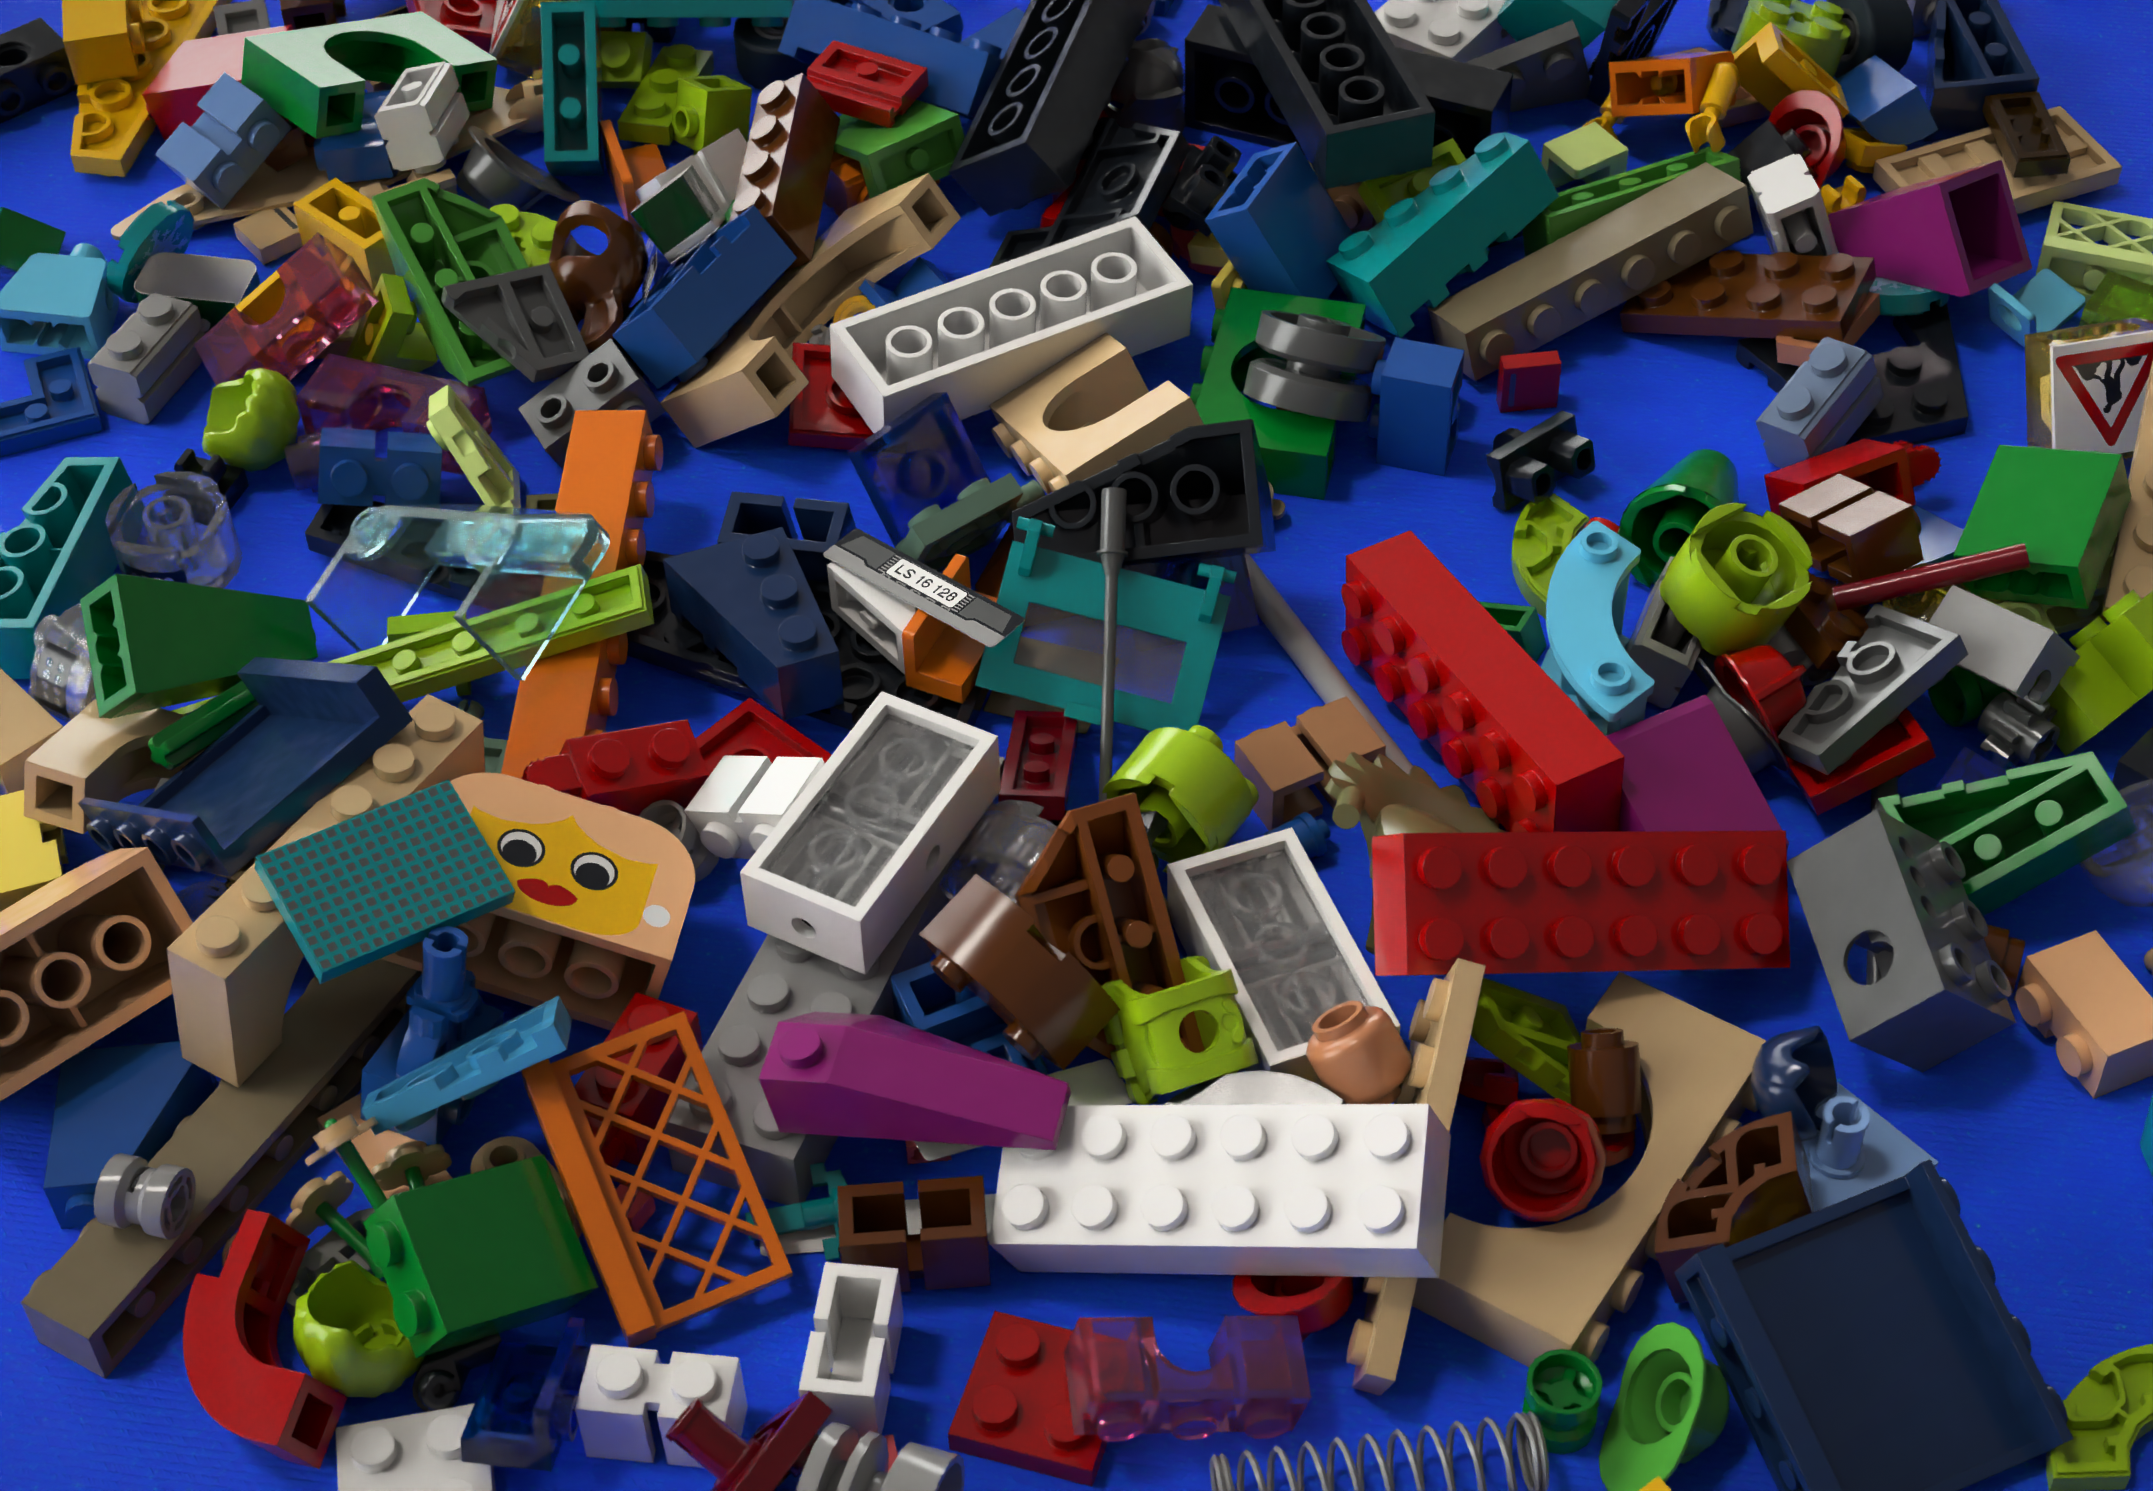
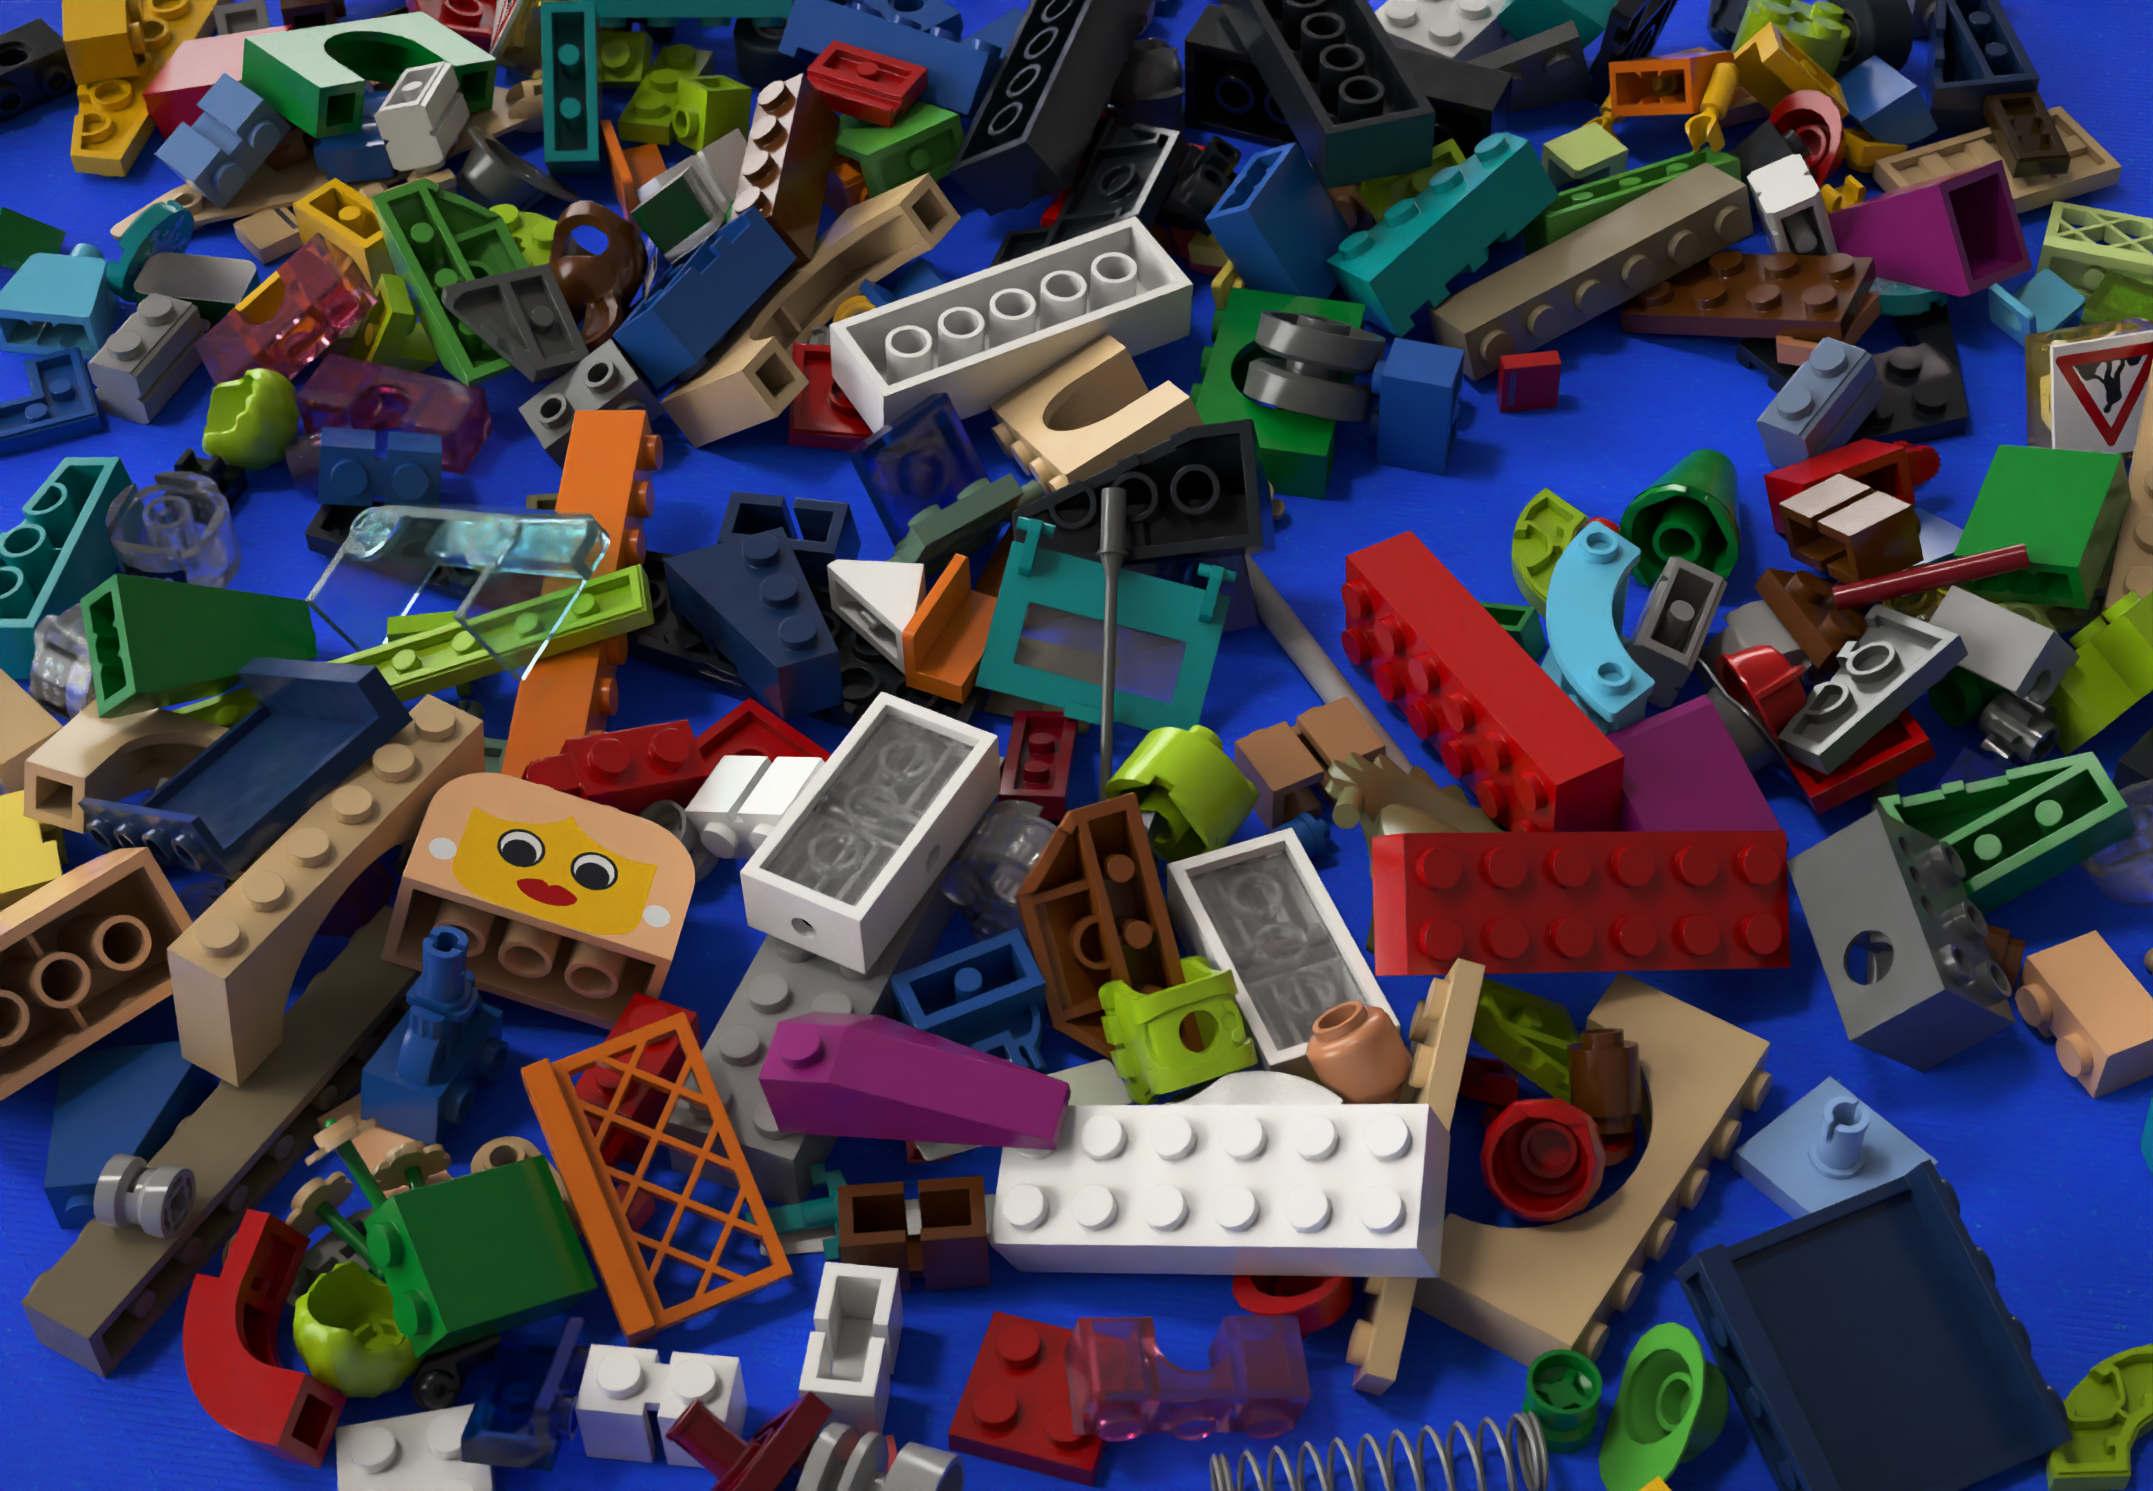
(201, 726): green axle -> none
(383, 880): teal tile -> none
(470, 1068): dark azure wing -> none
(473, 449): yellowish green wing -> none
(924, 587): sticker -> none
(1031, 985): reddish brown brick -> none
(1533, 461): black hips -> none
(1737, 578): lime brick -> none
(1745, 1188): reddish brown brick -> none
(1796, 1076): dark blue hair -> none

